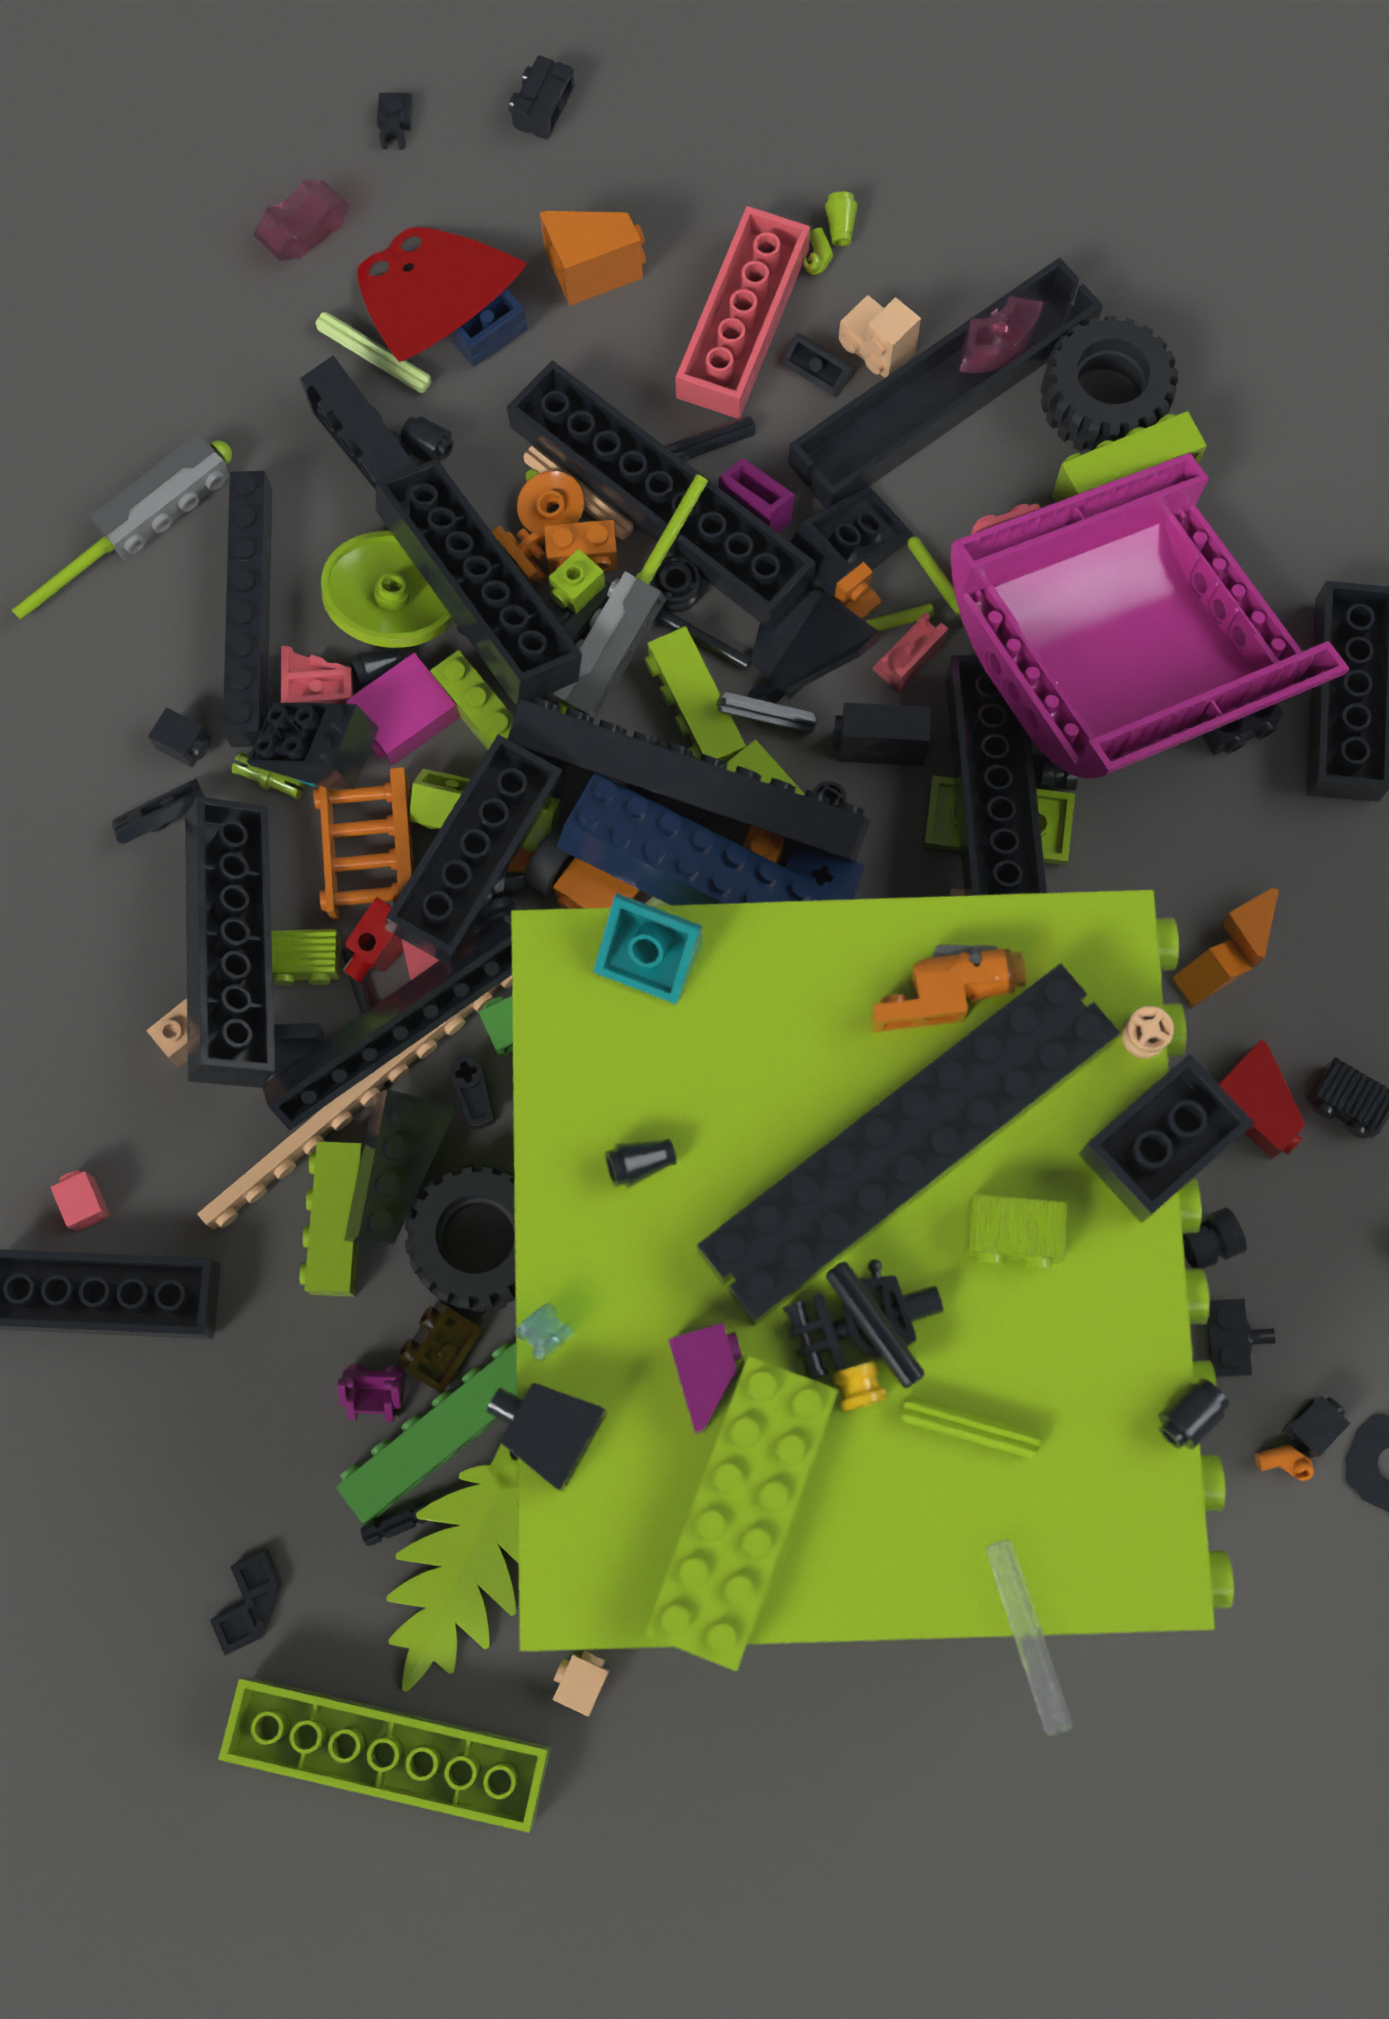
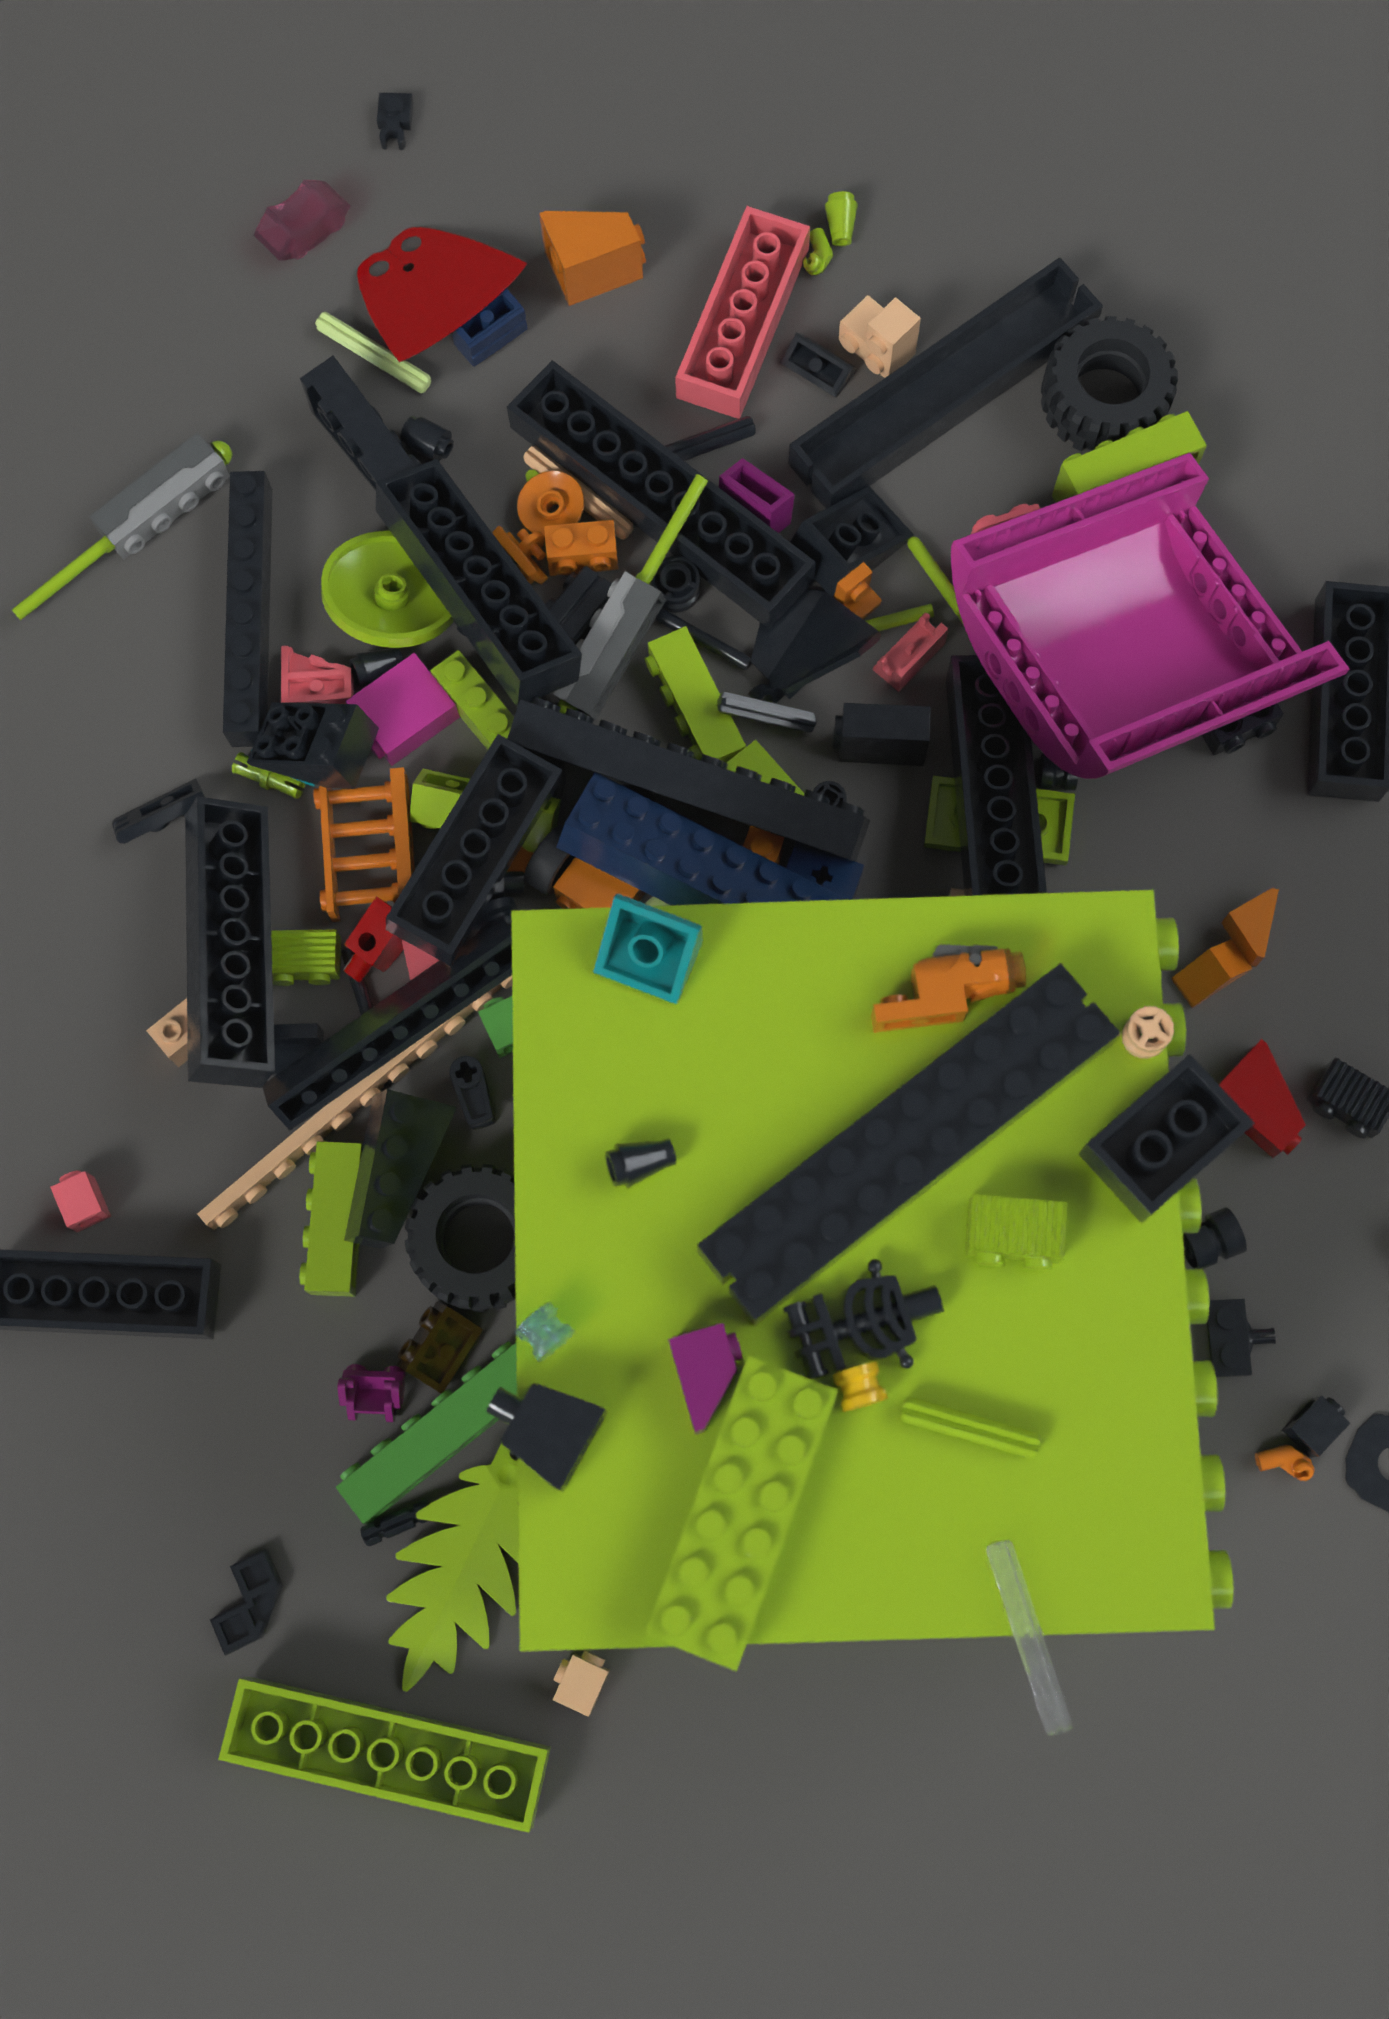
(179, 737): black brick -> none
(542, 97): black brick -> none
(576, 582): lime brick -> none
(875, 1325): black axle -> none
(999, 338): clear pink brick -> none
(1193, 1414): black brick -> none

